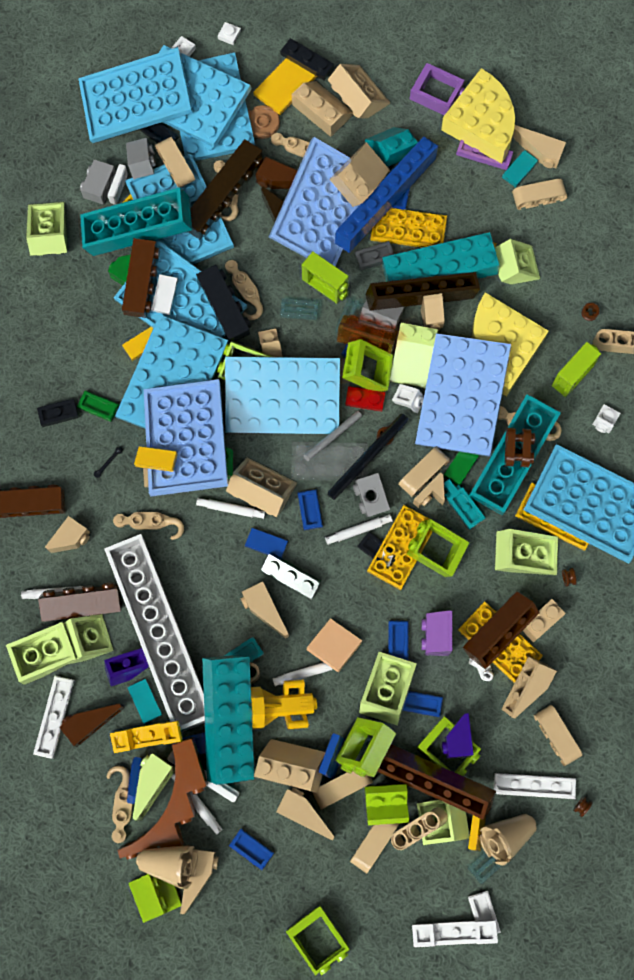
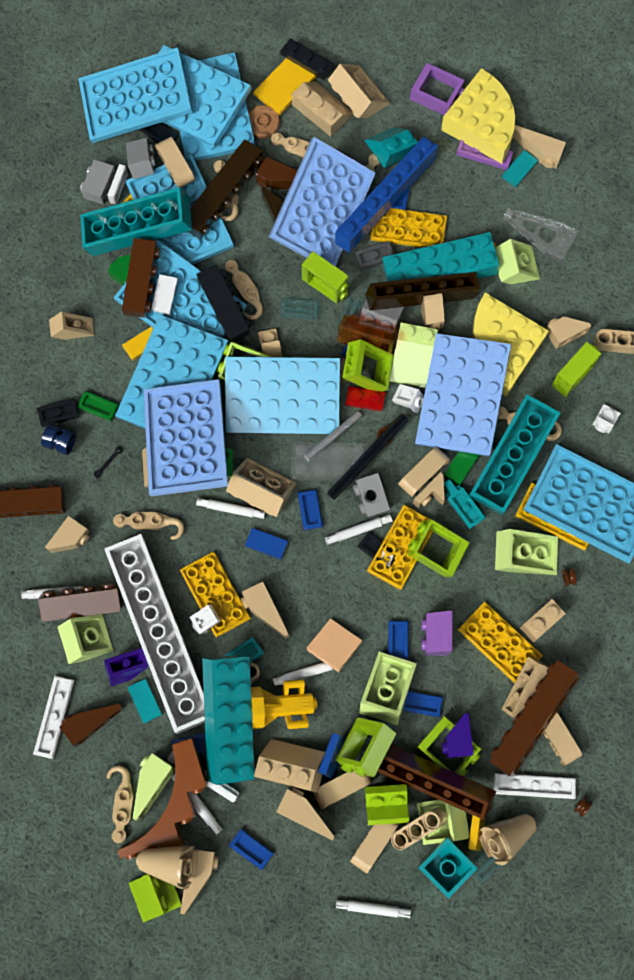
(41, 653): yellowish green slope -> none
(46, 229): yellowish green slope -> none
(57, 438): none -> dark blue wheel
(71, 326): none -> tan slope
(133, 781): blue tile -> none
(146, 736): yellow slope -> none
(155, 459): yellow tile -> none
(185, 46): white plate -> none
(205, 619): none -> white bracket
(212, 586): none -> yellow tile
(229, 33): white plate -> none
(291, 575): plate -> none
(338, 955): lime window -> none
(360, 175): tan slope -> none
(372, 908): none -> white piece
(447, 867): none -> teal slope
(454, 933): white slope -> none
(482, 908): white tile -> none
(486, 675): white arm -> none
(501, 630): reddish brown brick -> none
(527, 438): reddish brown brick -> none
(535, 718): none -> reddish brown brick
(539, 193): tan beam -> none
(562, 241): none -> clear plate
(566, 330): none -> tan slope
(586, 316): reddish brown bush -> none

